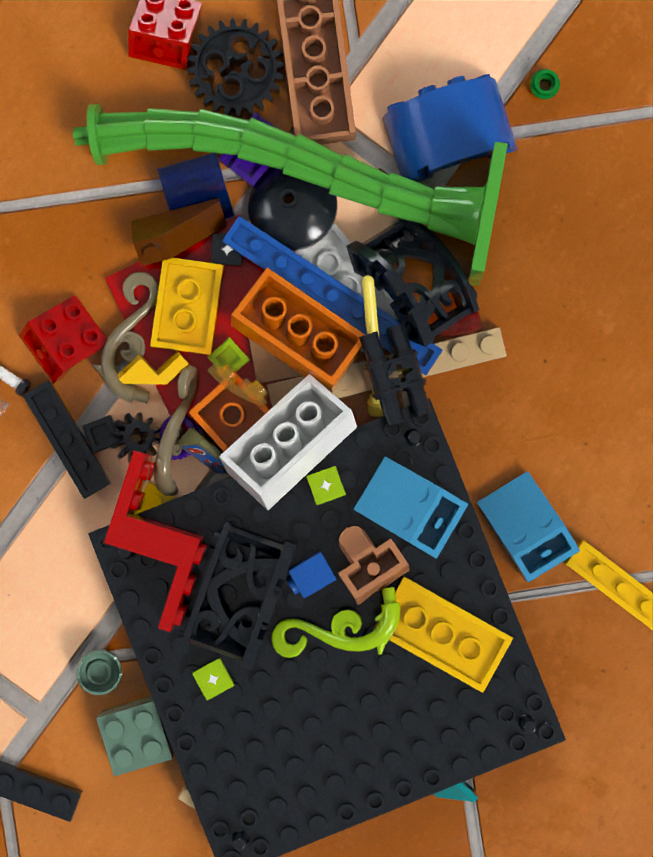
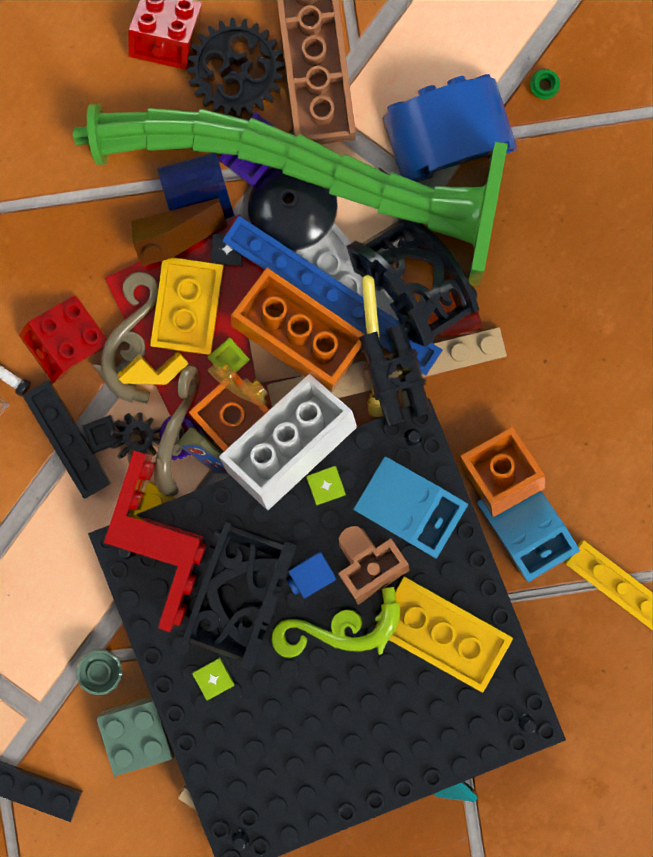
(503, 472): none -> orange brick

